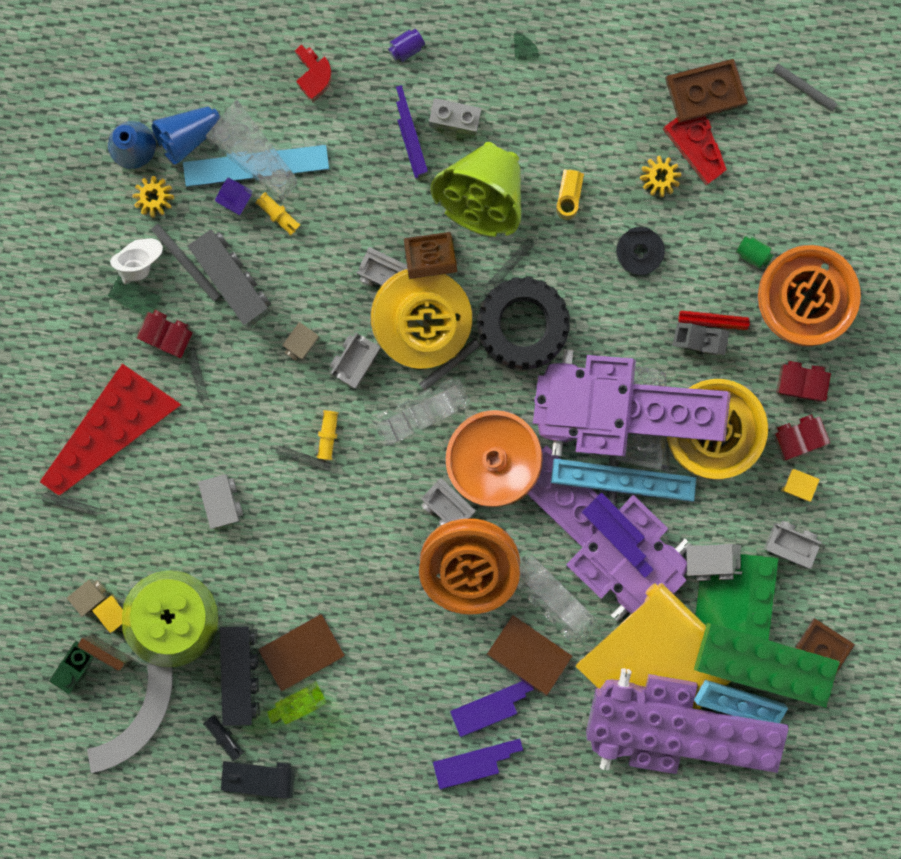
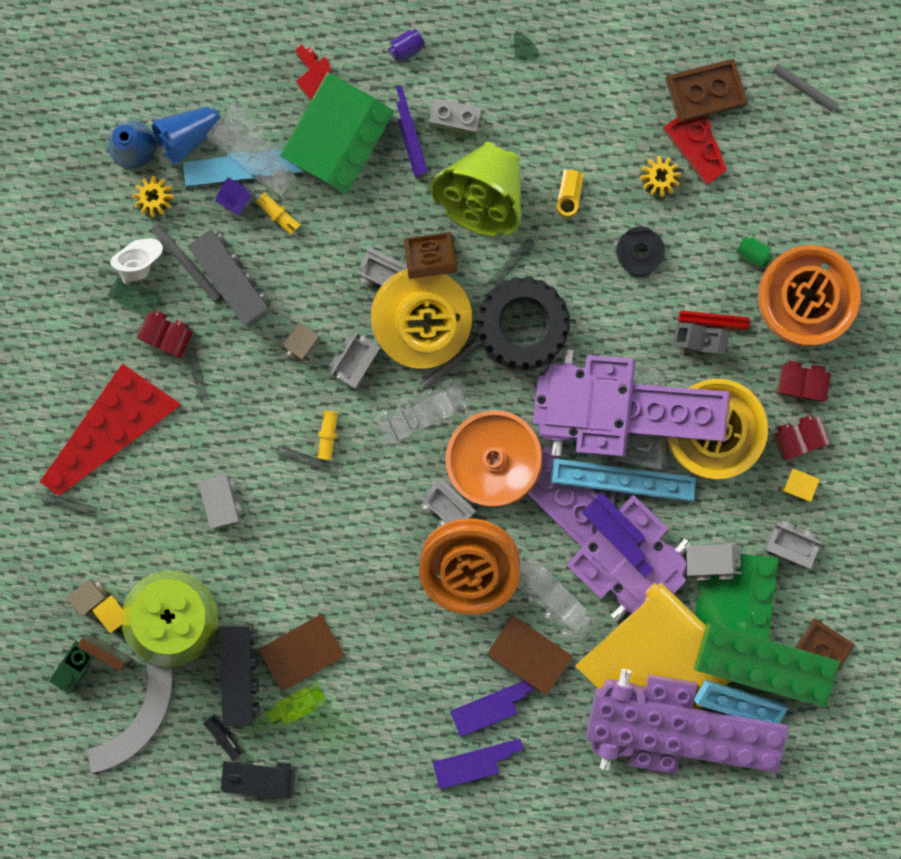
(337, 133): none -> green slope

